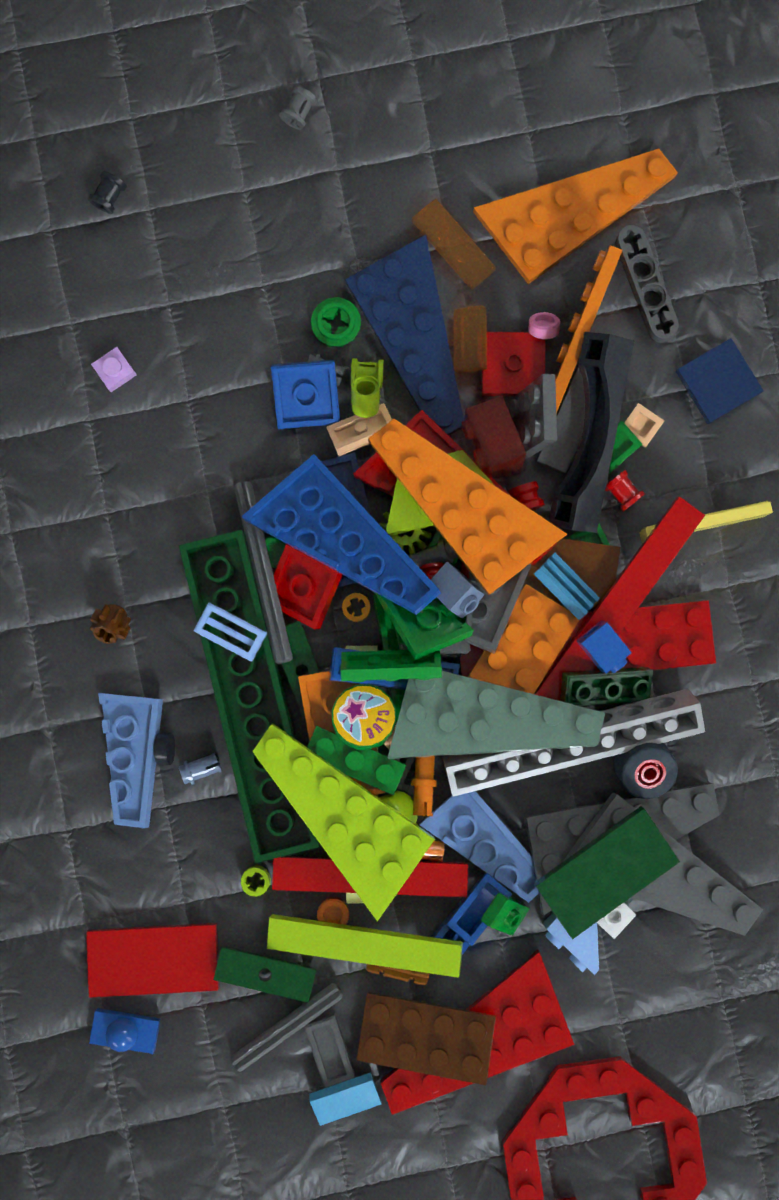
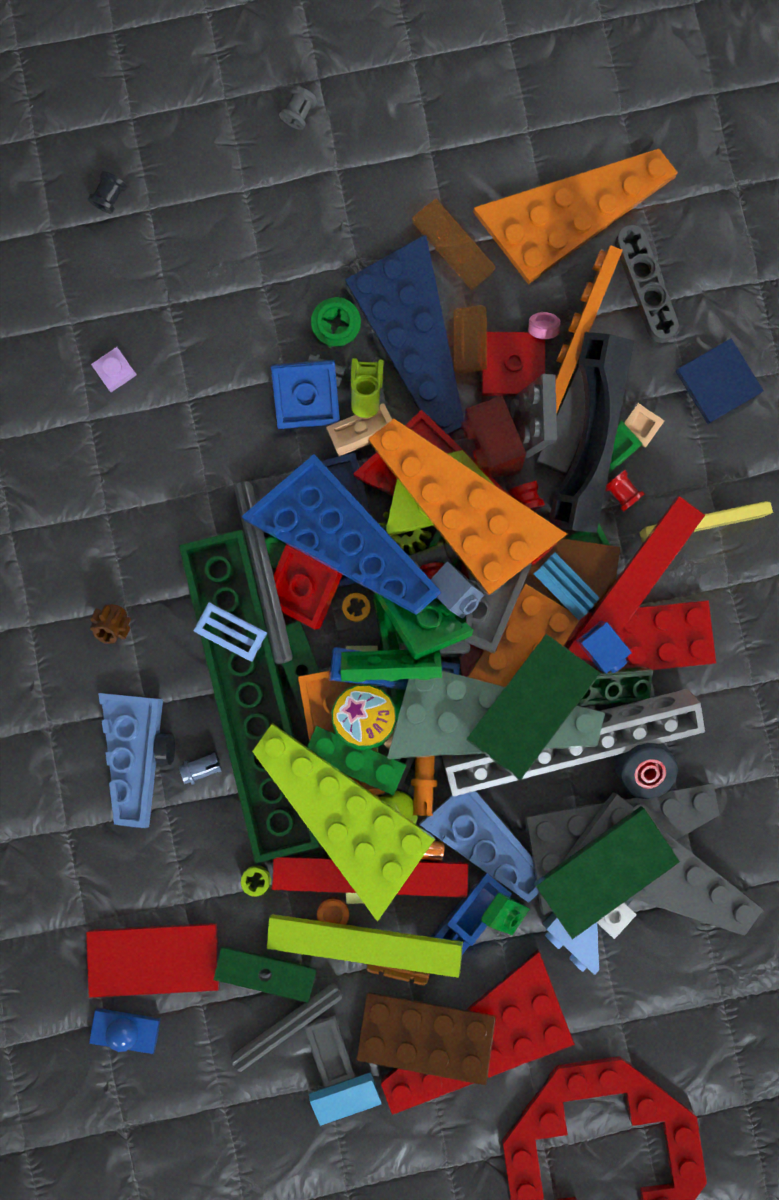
(533, 706): none -> dark green tile

